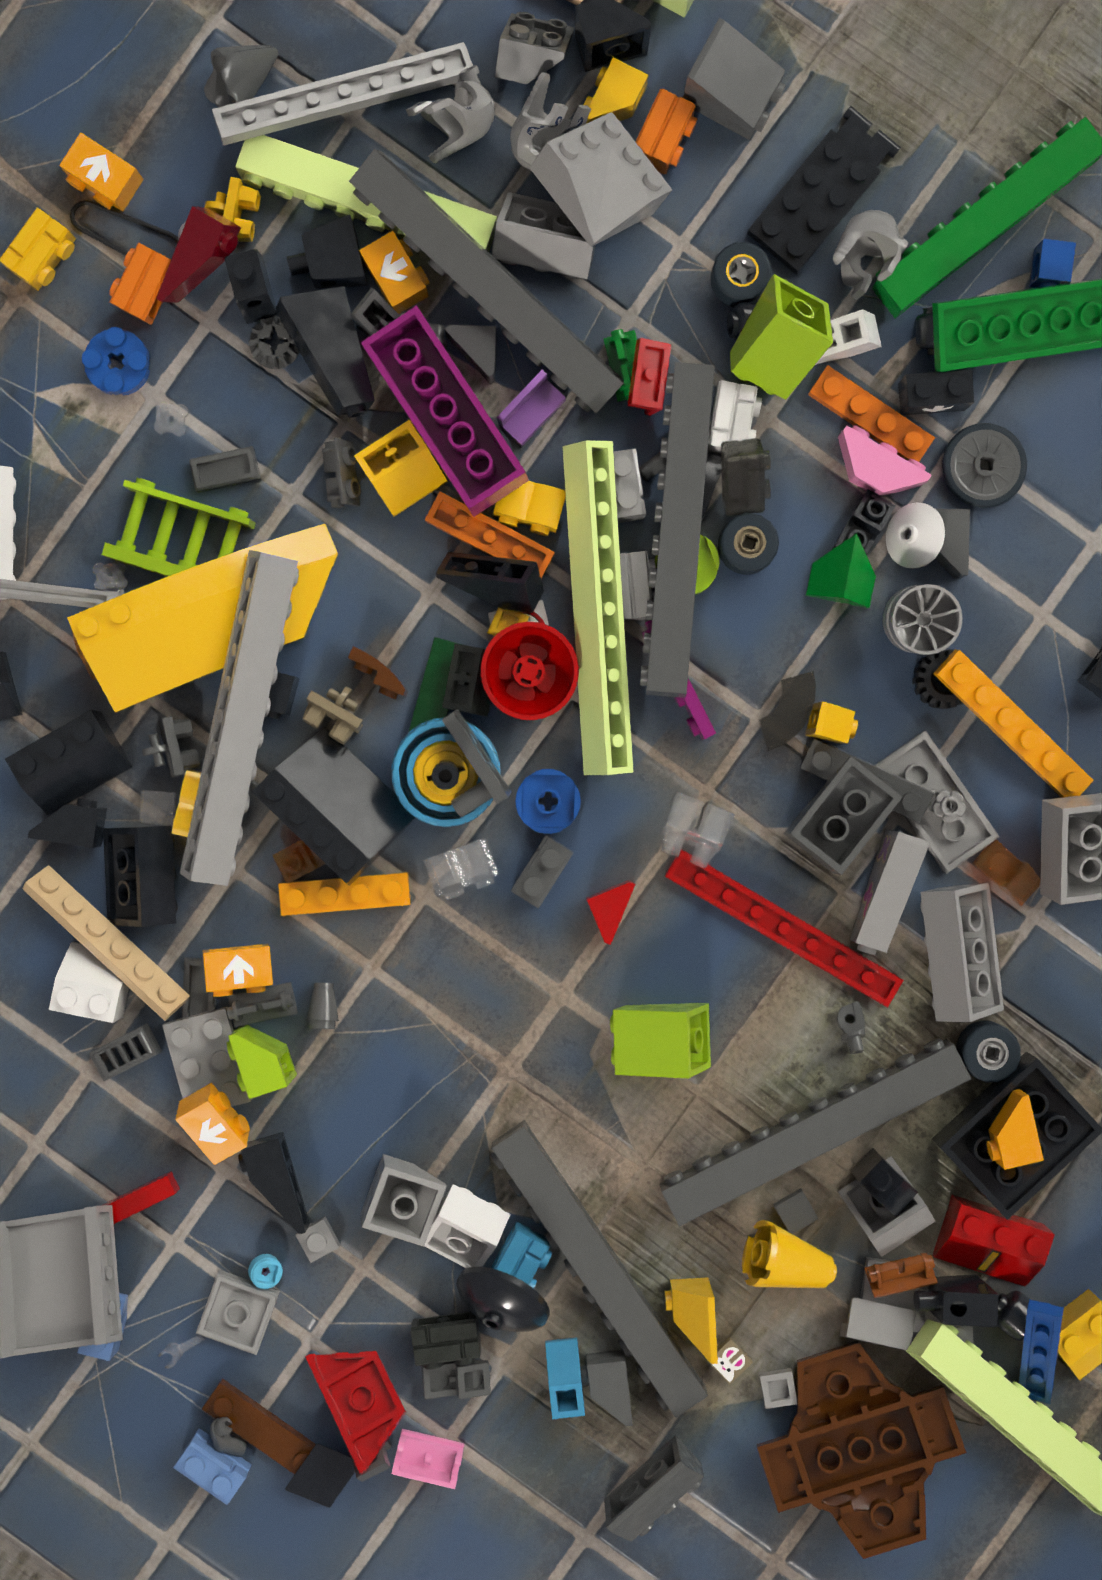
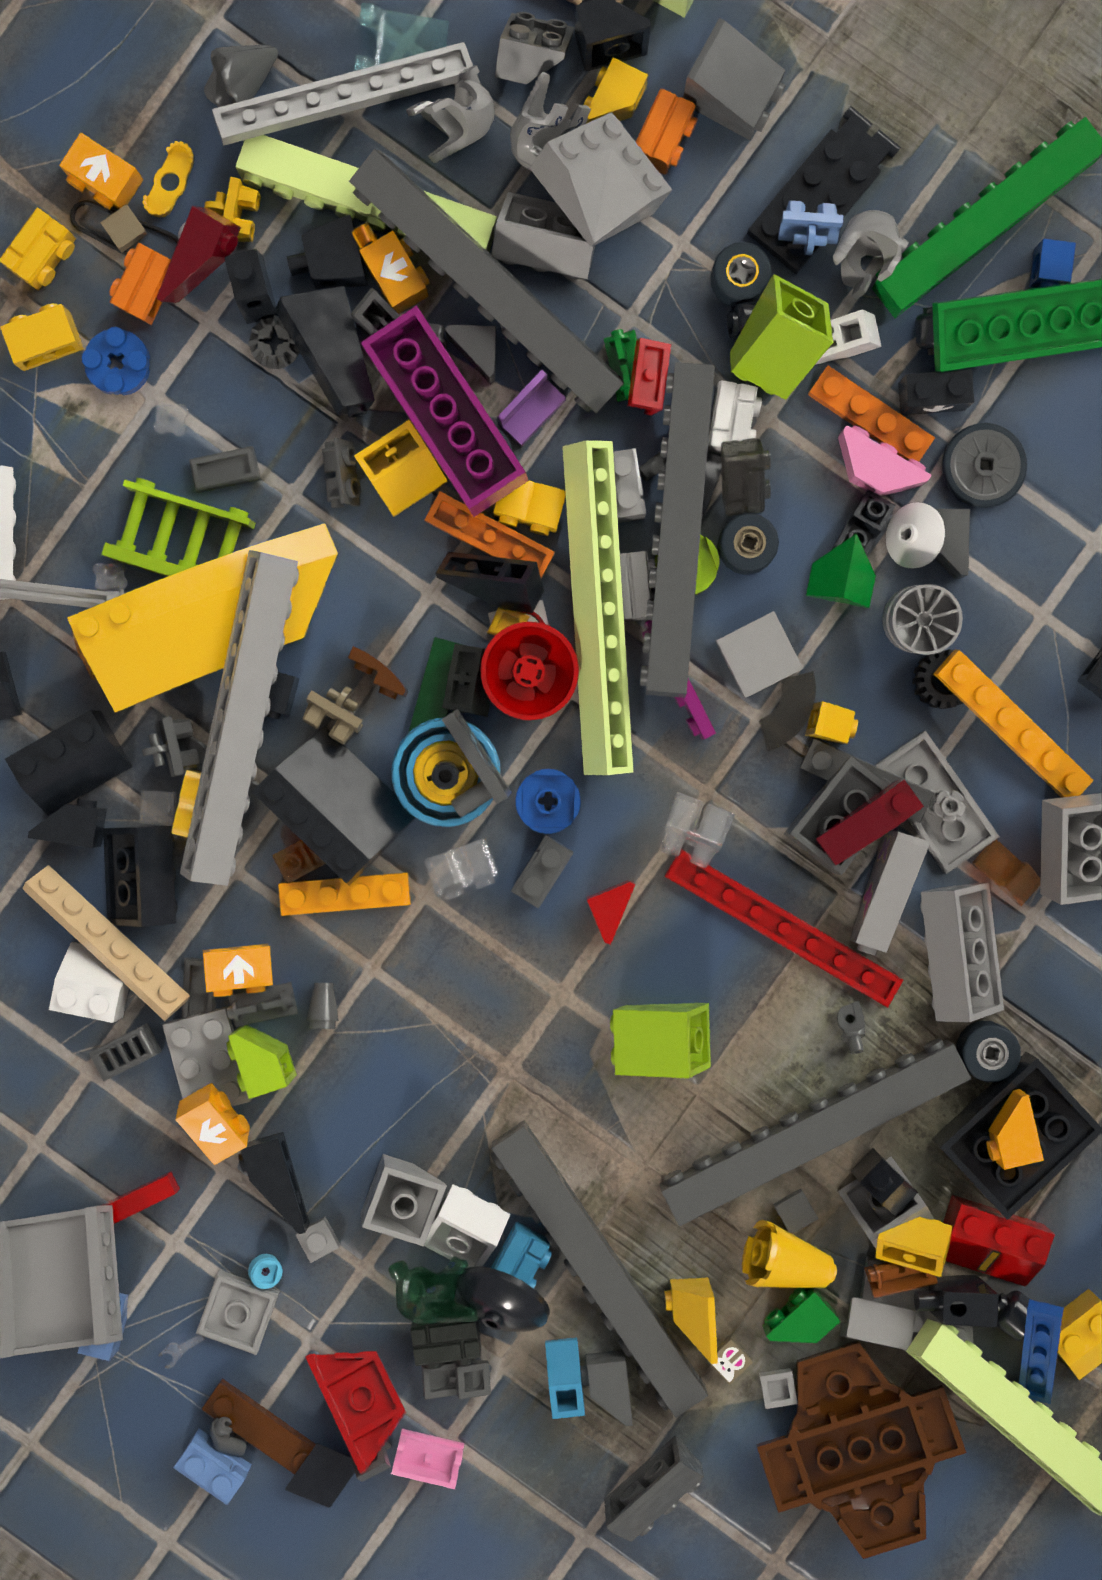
(41, 336): none -> yellow brick
(124, 228): none -> dark tan tile
(178, 162): none -> yellow piece
(364, 234): none -> light orange hand
(400, 35): none -> clear light blue flag
(430, 1296): none -> clear green piece
(759, 654): none -> light grey tile
(802, 1319): none -> green slope
(810, 228): none -> medium blue hips
(870, 821): none -> dark red slope
(916, 1245): none -> yellow slope

